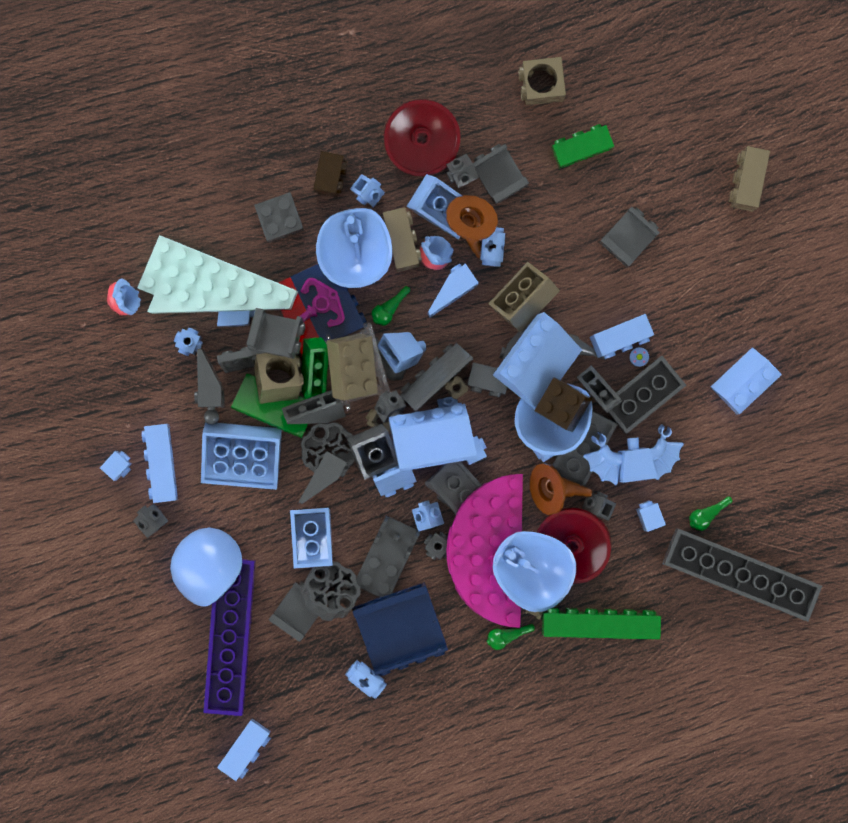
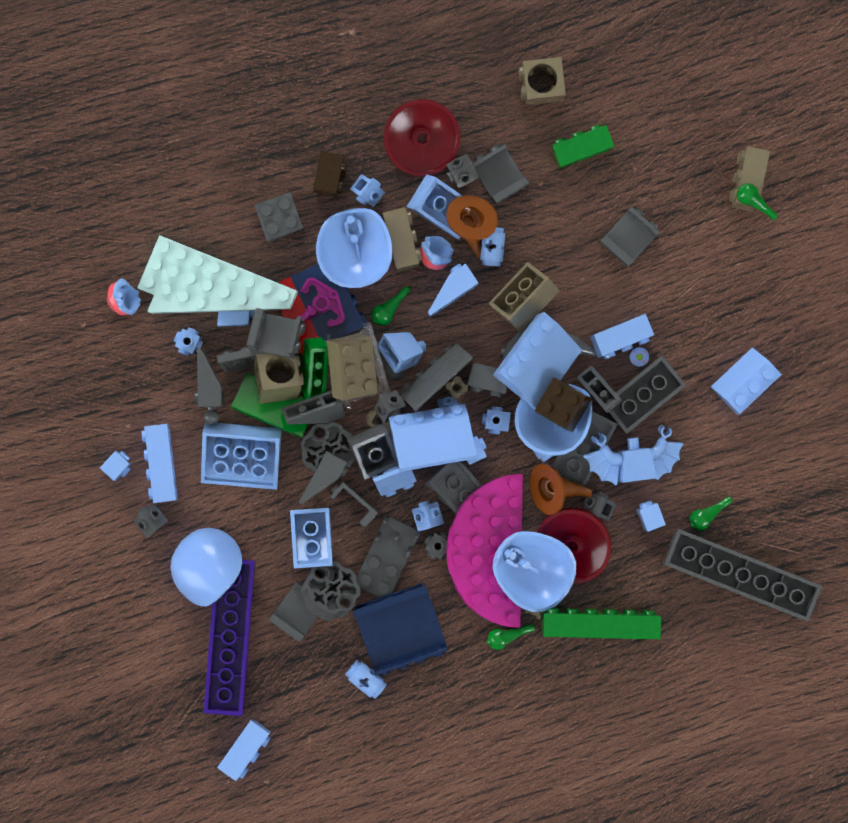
(372, 512): none -> dark grey panel
(504, 419): none -> light blue brick
(748, 195): none -> green piece

